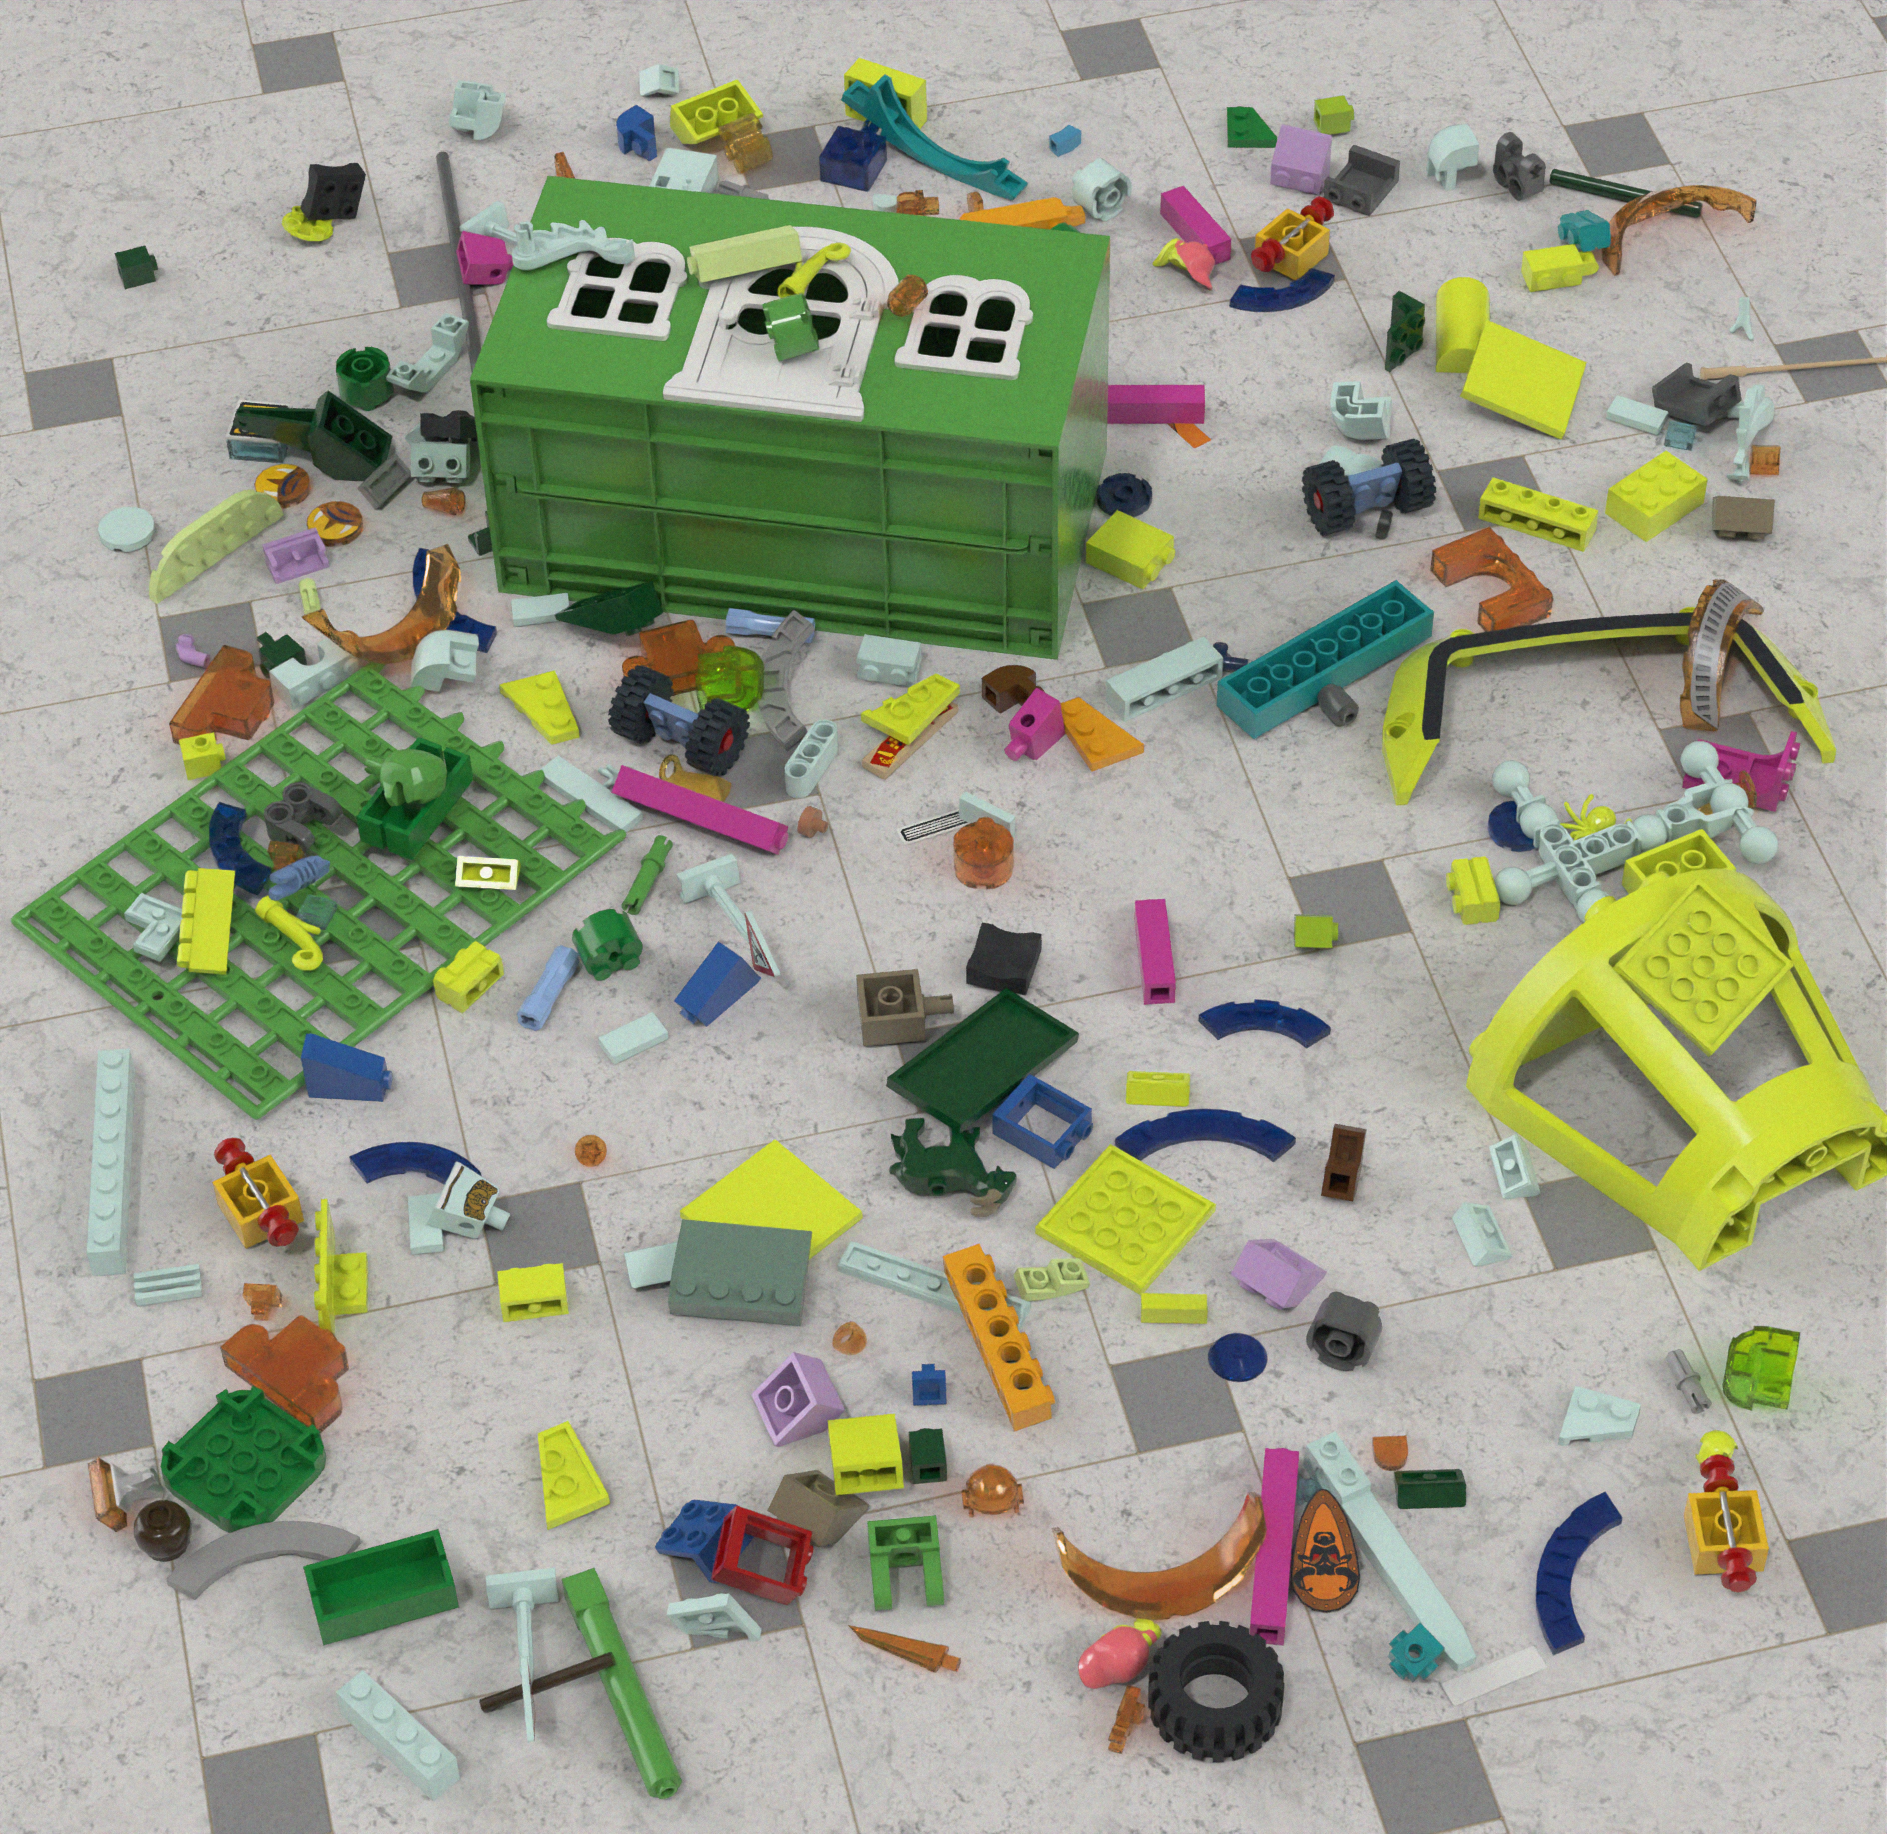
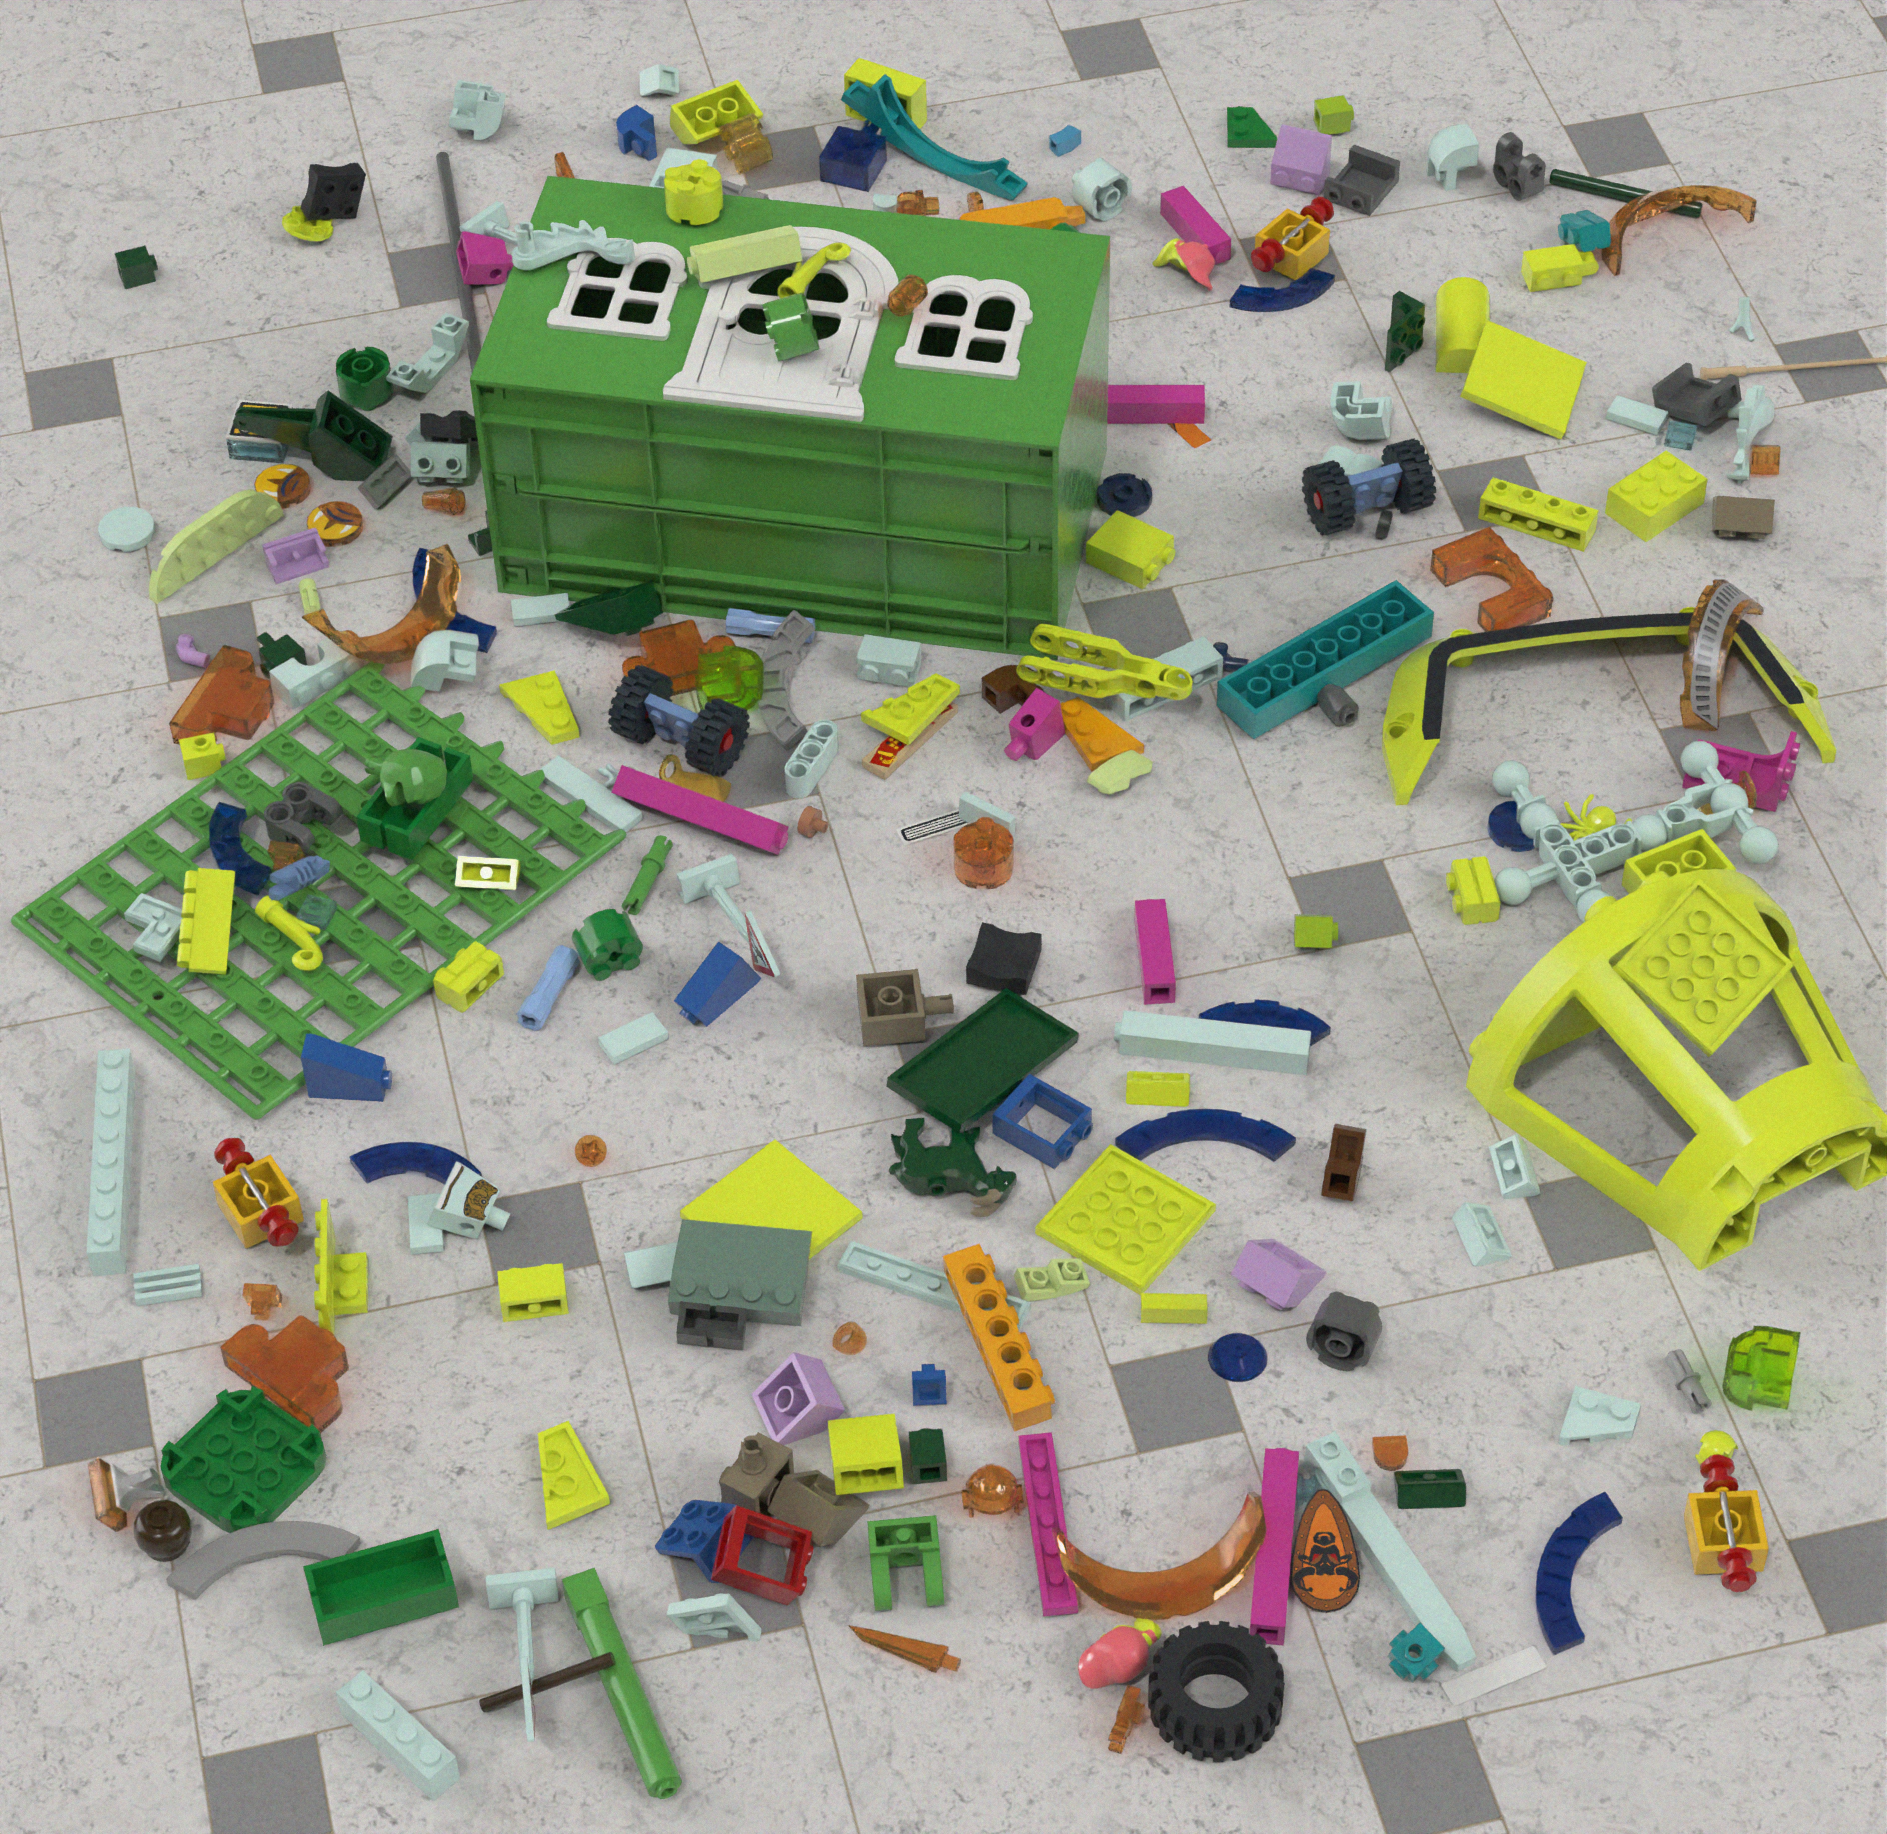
(693, 192): none -> neon yellow brick
(696, 1327): none -> pearl dark grey piece
(756, 1473): none -> dark tan brick
(1046, 1512): none -> dark pink plate
(1117, 771): none -> yellowish green slope
(1133, 675): none -> neon yellow piece
(1213, 1042): none -> light aqua brick

